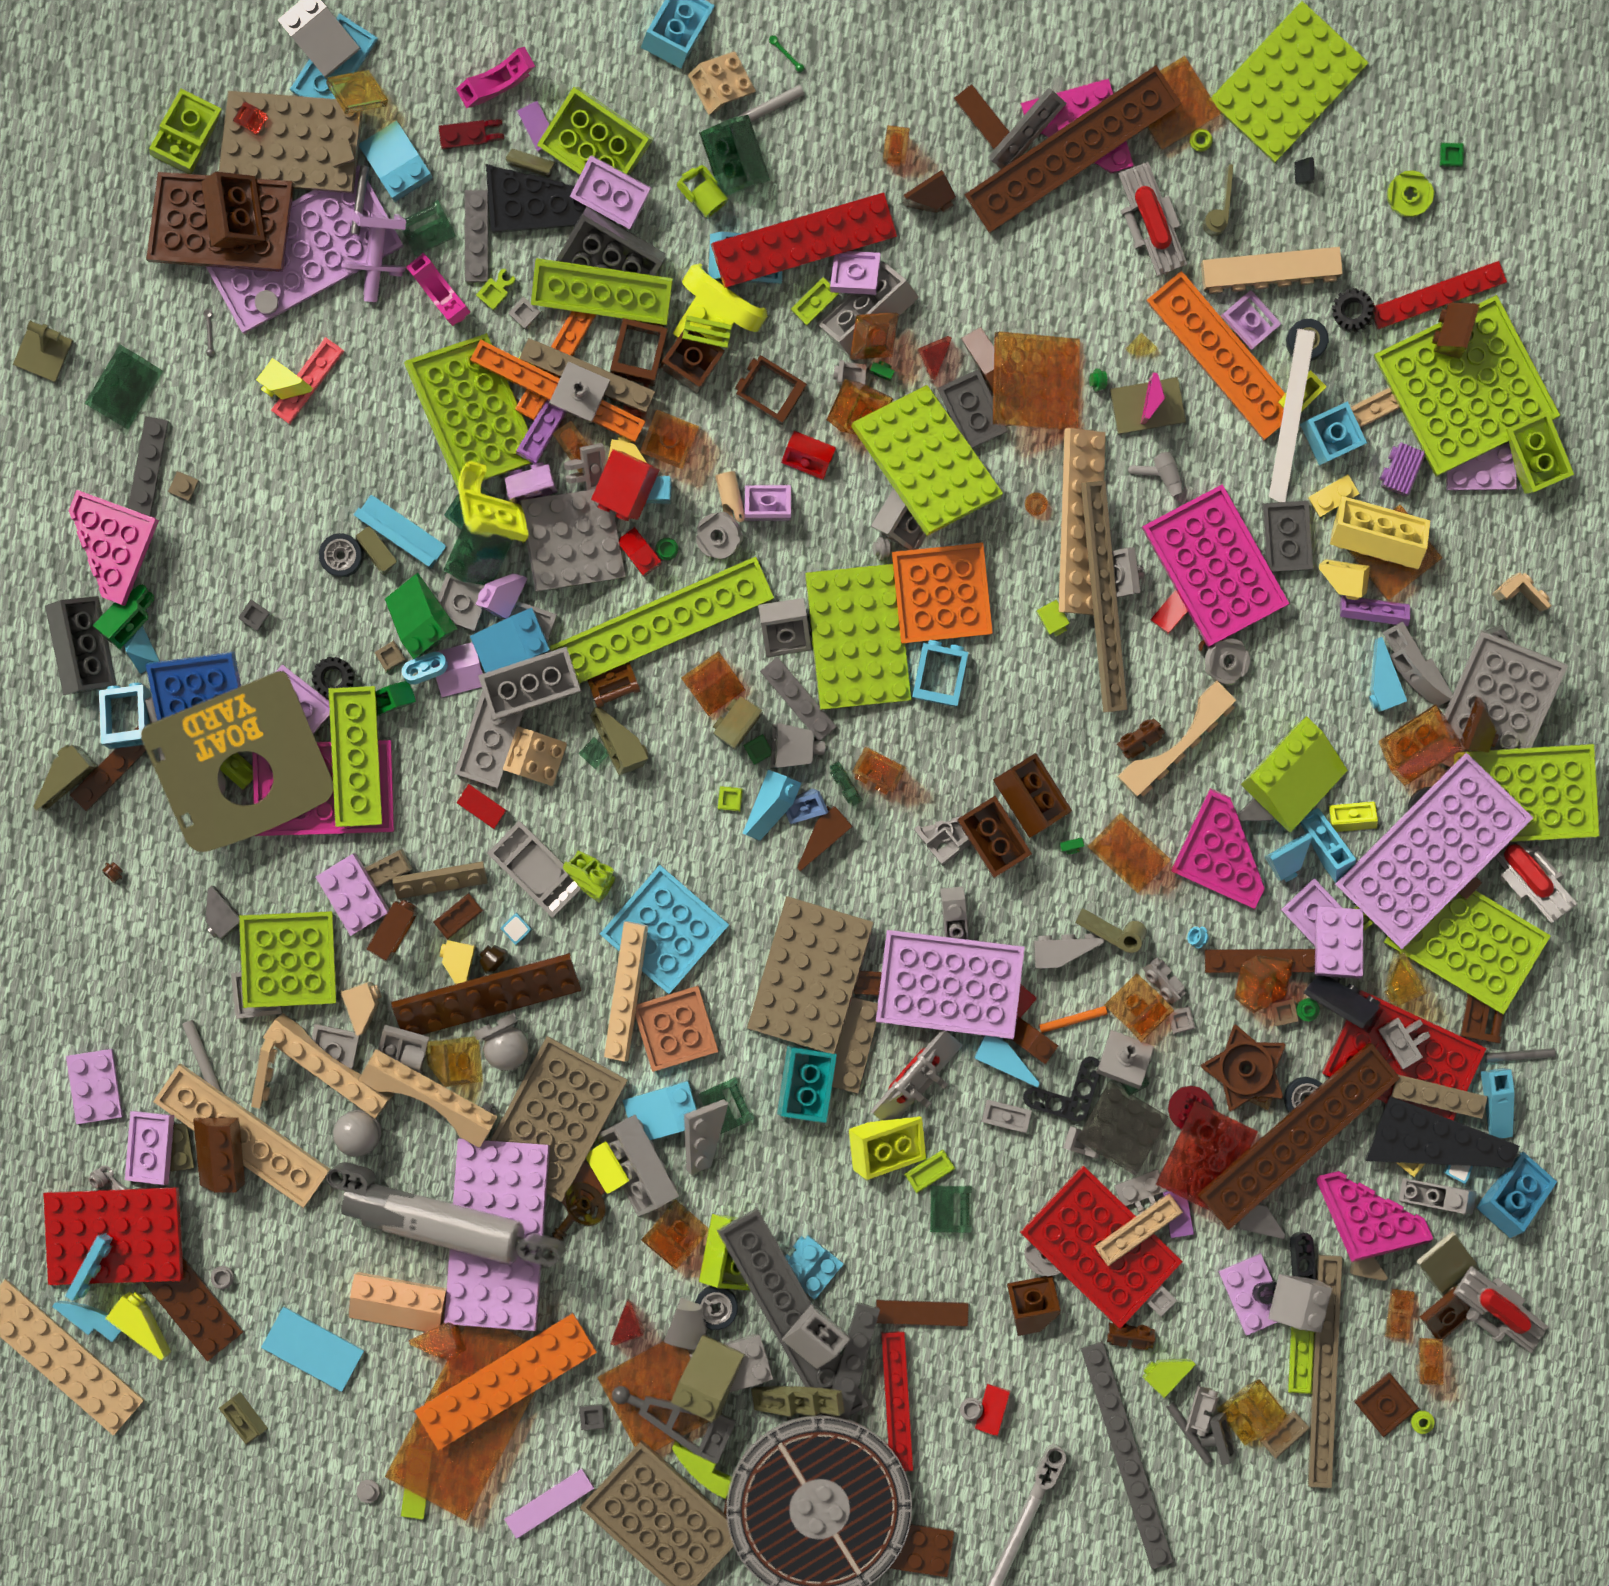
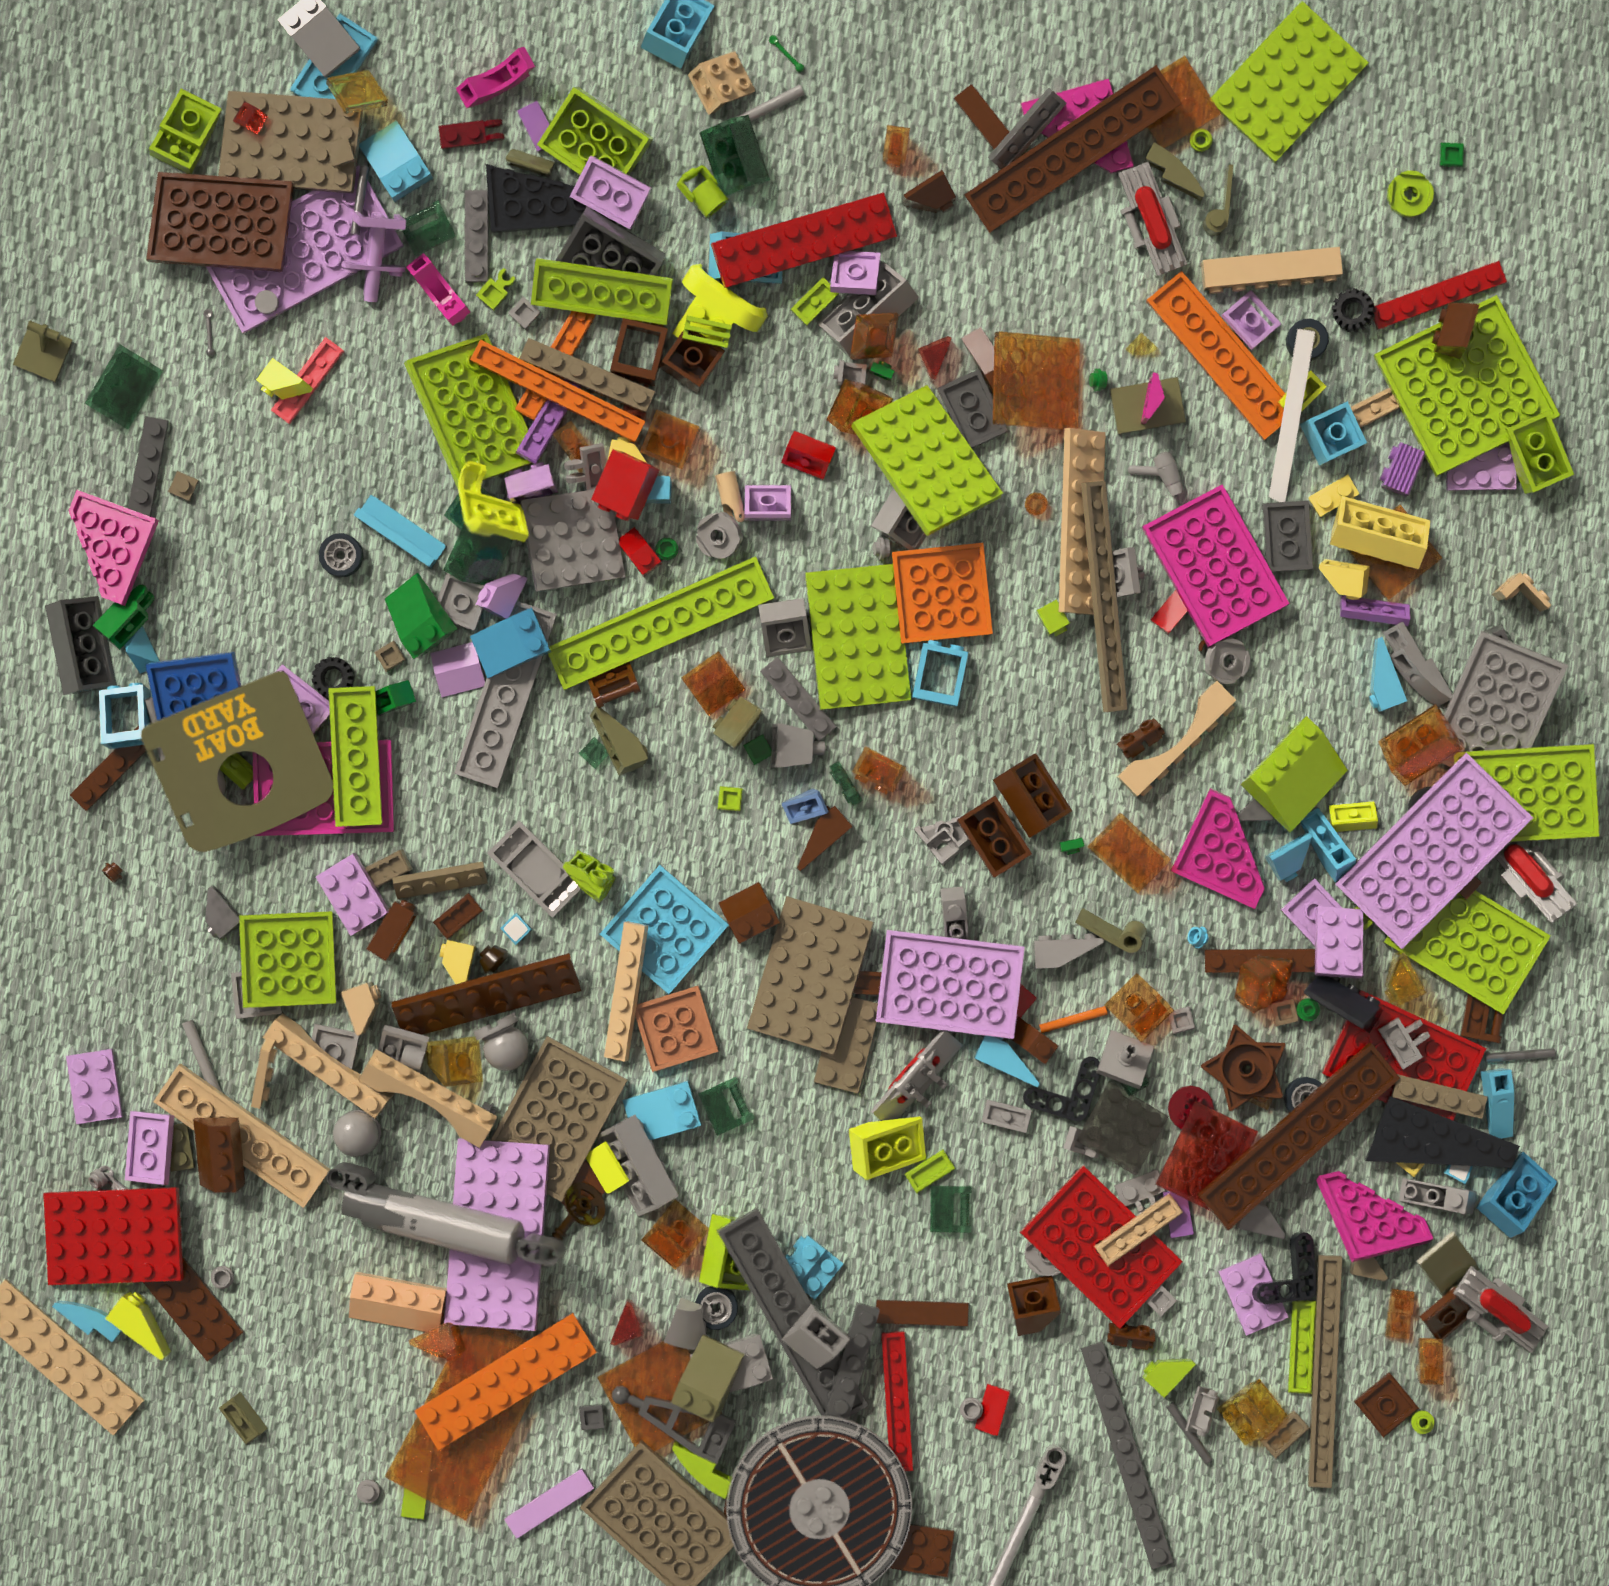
(65, 773): olive slope -> none
(90, 1267): medium azure plate -> none
(232, 210): reddish brown slope -> none
(254, 615): dark grey plate -> none
(312, 1349): medium azure tile -> none
(376, 550): olive slope -> none
(425, 667): medium azure plate -> none
(481, 806): red slope -> none
(530, 683): light grey slope -> none
(535, 756): tan bracket -> none
(579, 392): light grey tile -> none
(702, 1135): light grey wing -> none
(748, 912): none -> reddish brown slope
(772, 802): medium azure slope -> none
(794, 396): reddish brown window -> none
(797, 1399): olive slope -> none
(806, 1084): teal slope -> none
(1171, 988): light grey hinge -> none
(1175, 172): none -> olive slope
(1221, 1438): dark grey tile -> none
(1300, 1302): light grey slope -> none
(1304, 171): black slope -> none
(1479, 729): reddish brown slope -> none

